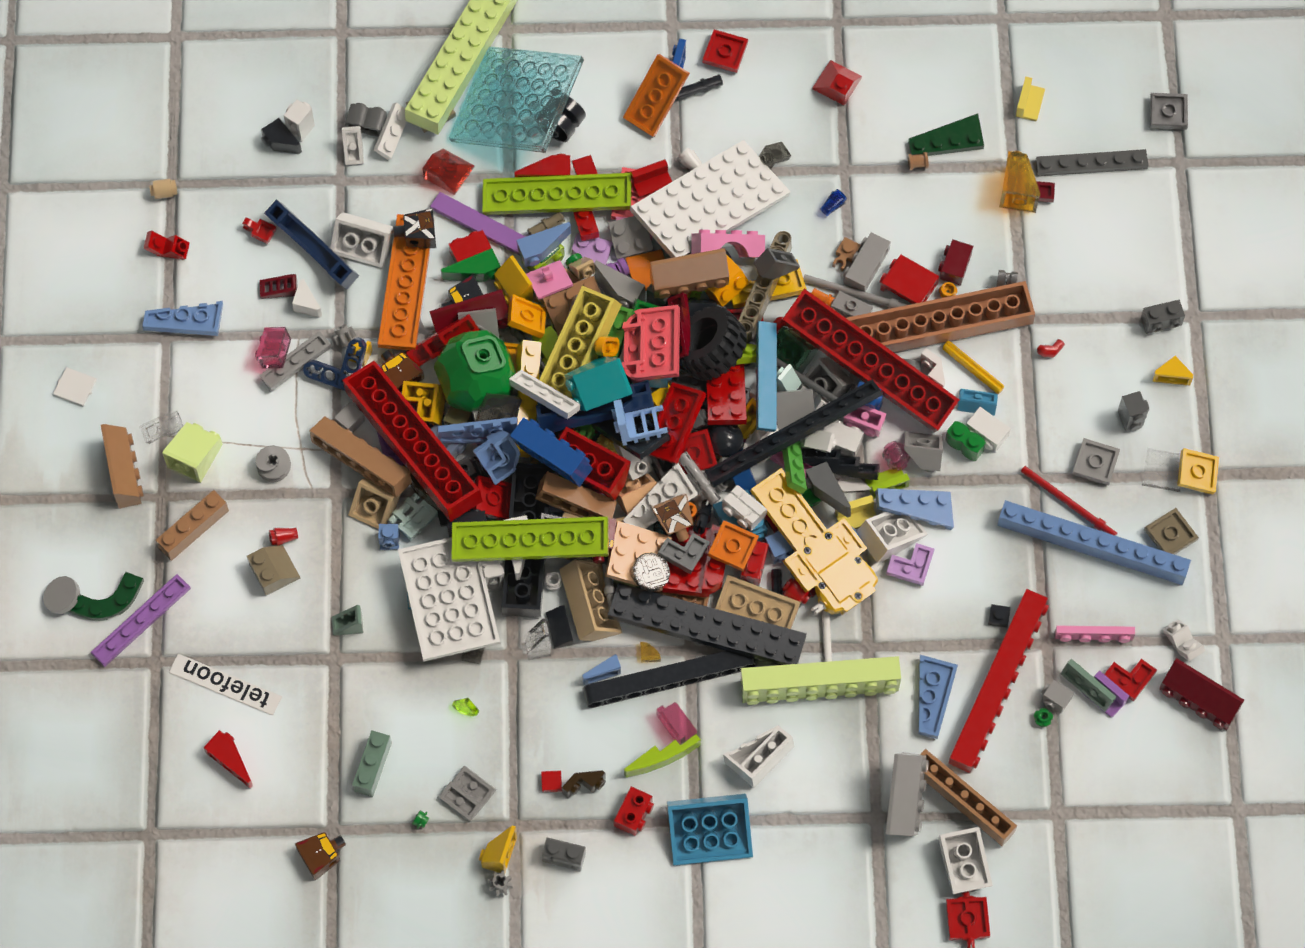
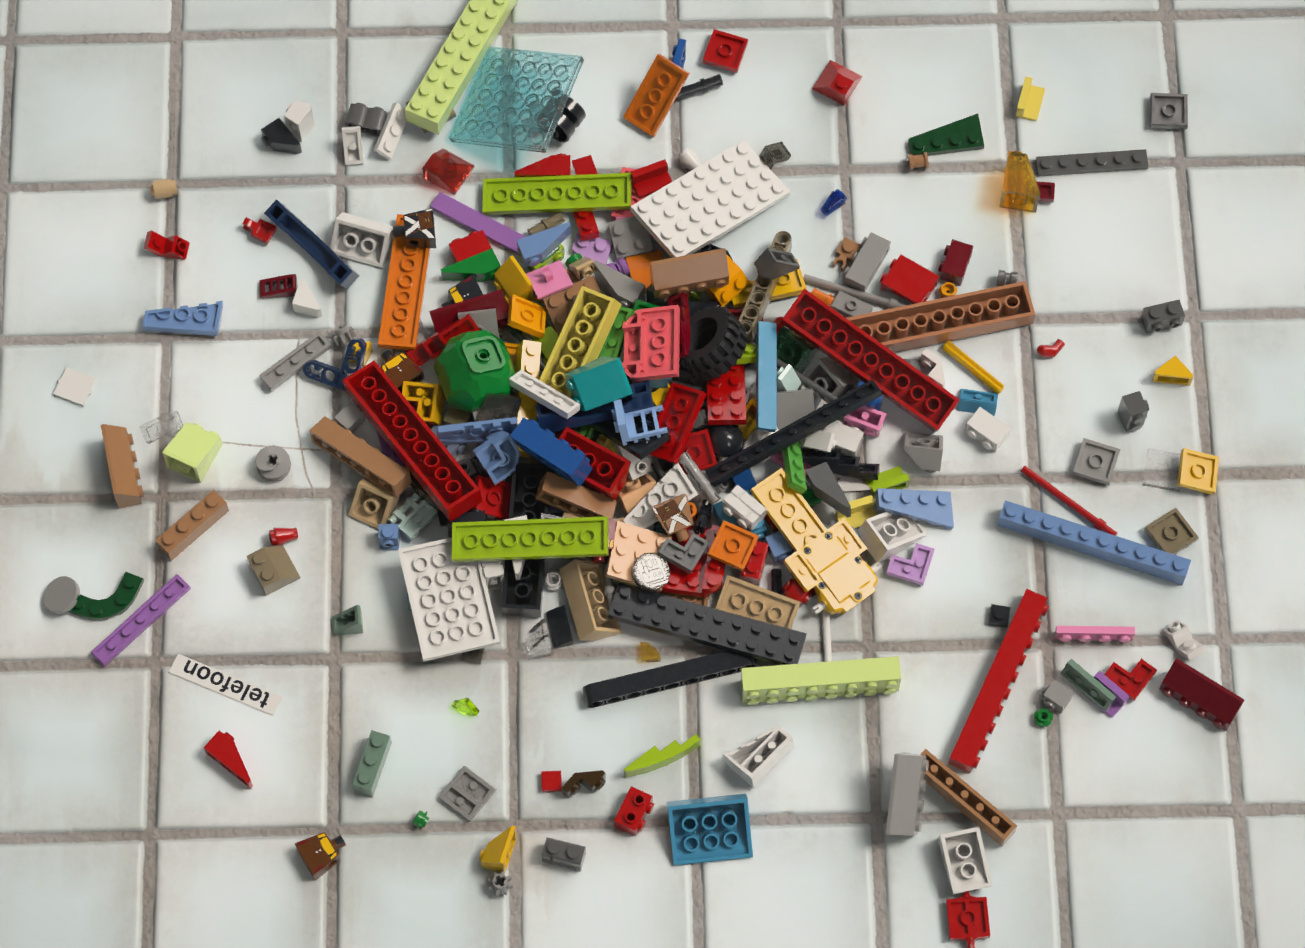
(273, 347): clear pink brick -> none
(606, 669): medium blue slope -> none
(607, 346): light orange plate -> none
(676, 722): clear pink panel -> none
(746, 245): bright pink arch -> none
(895, 456): clear pink head -> none
(934, 691): medium blue wing -> none
(960, 438): green brick -> none

